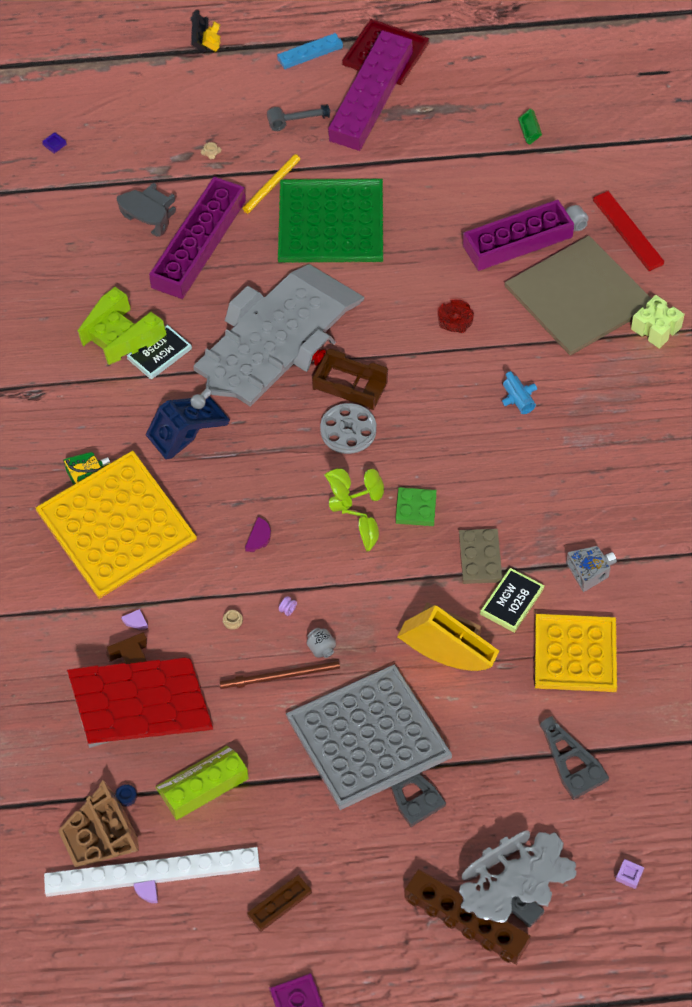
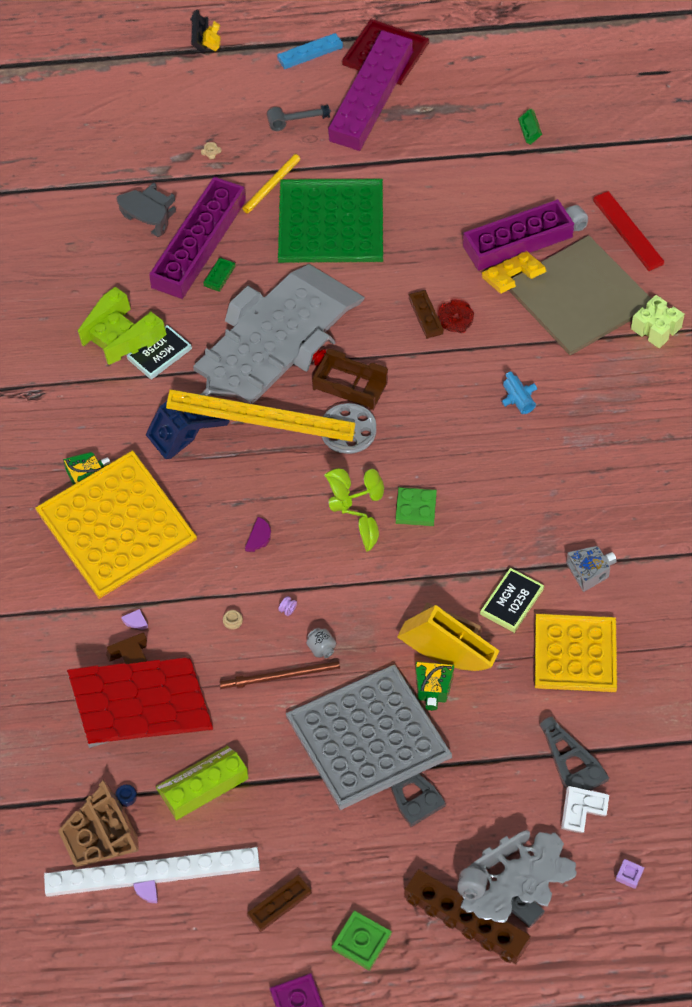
(54, 142): dark purple tile -> none
(219, 274): none -> green plate
(260, 415): none -> yellow plate
(361, 940): none -> bright green plate
(426, 314): none -> reddish brown plate
(433, 683): none -> torso
(472, 883): none -> light grey head
(480, 556): dark tan plate -> none
(500, 275): none -> yellow plate
(578, 804): none -> white plate

